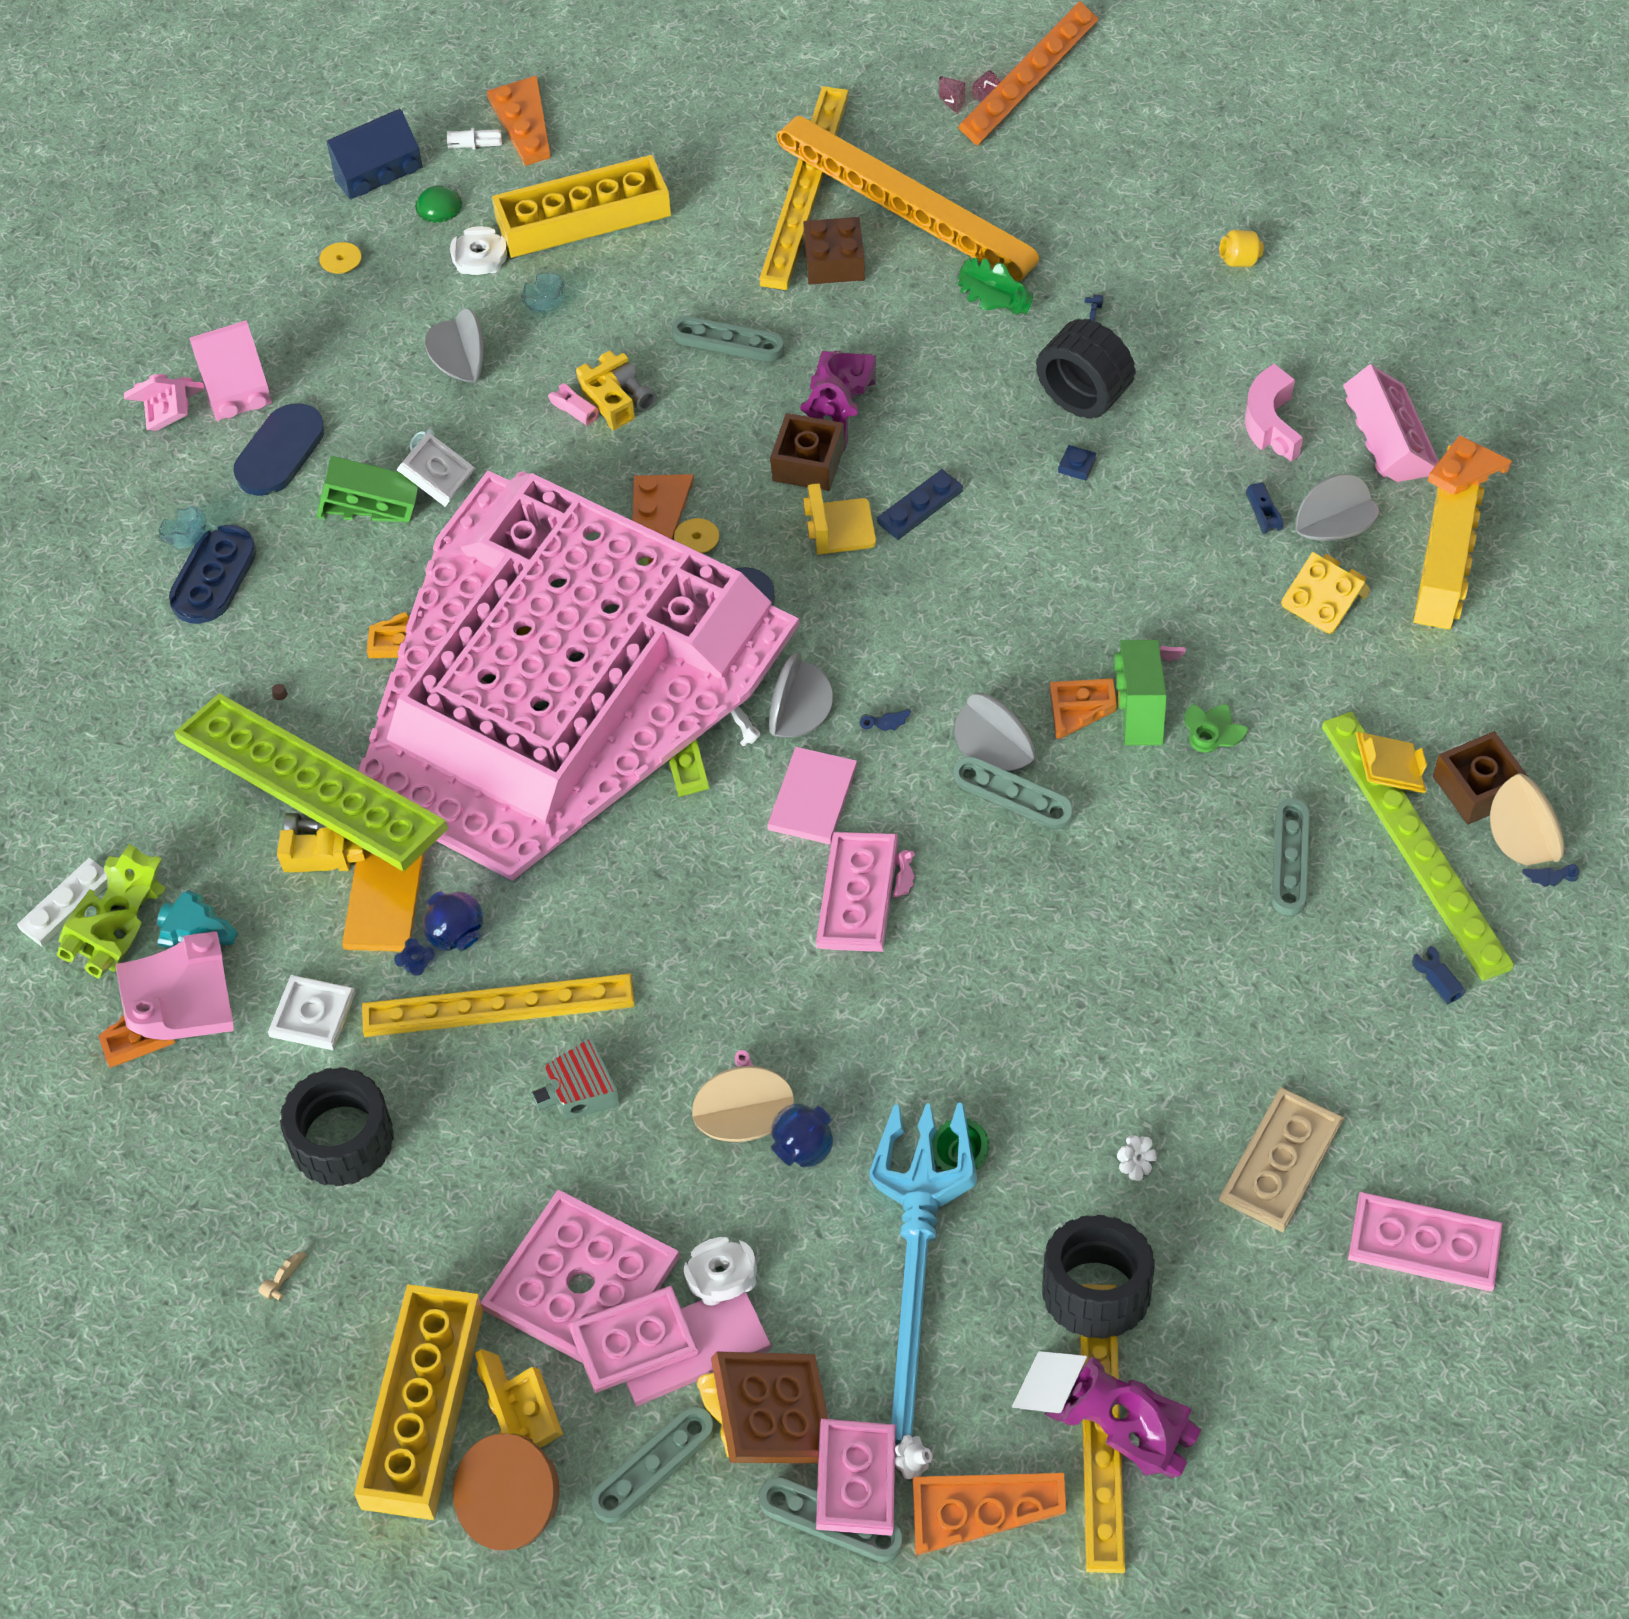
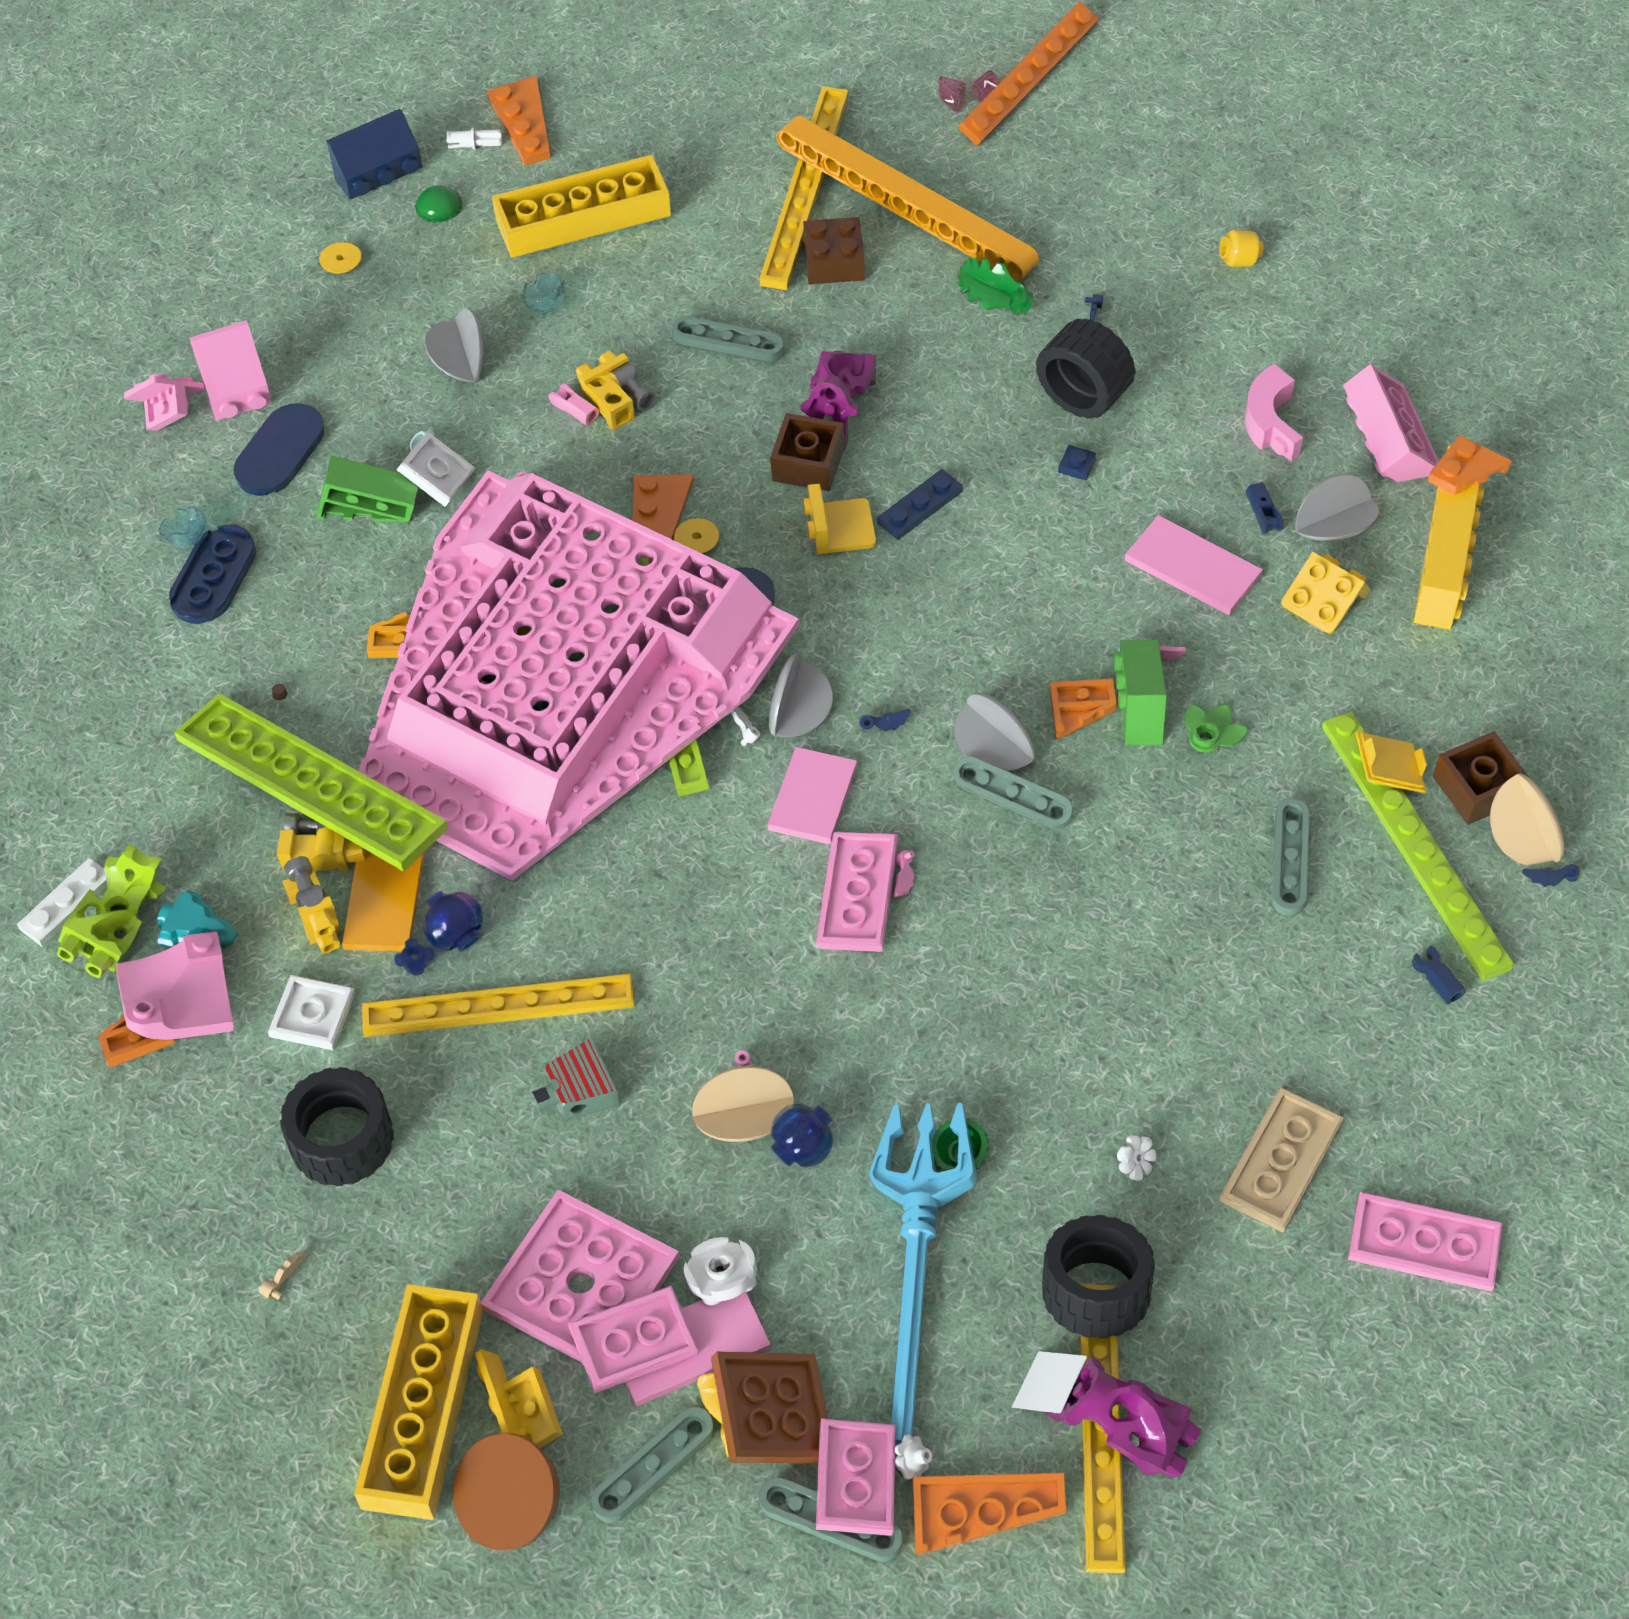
(314, 907): none -> yellow hips
(469, 261): white plate -> none
(1193, 565): none -> bright pink tile

